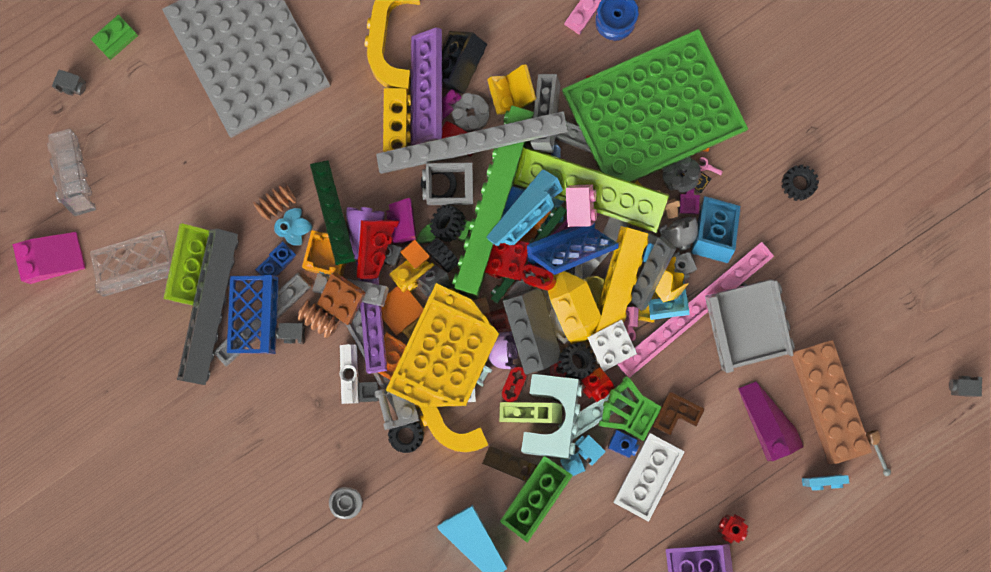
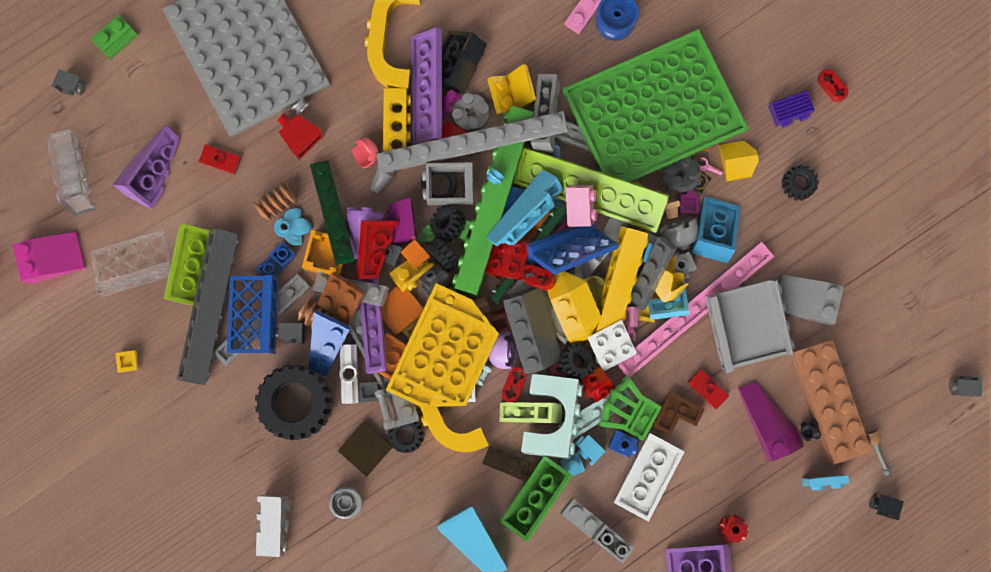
(127, 361): none -> yellow plate
(146, 173): none -> medium lavender wedge
(219, 159): none -> red plate
(269, 393): none -> black tyre
(272, 525): none -> wedge
(299, 134): none -> red torso
(300, 105): none -> light grey bush
(326, 341): none -> wing
(365, 152): none -> coral hair
(365, 449): none -> dark brown tile
(380, 181): none -> light grey cone
(494, 176): none -> medium azure plate
(597, 530): none -> light grey slope
(708, 389): none -> red plate
(738, 160): none -> yellow slope
(791, 108): none -> dark purple brick
(805, 430): none -> black plate
(811, 299): none -> light grey slope
(833, 85): none -> red beam
(886, 506): none -> black brick

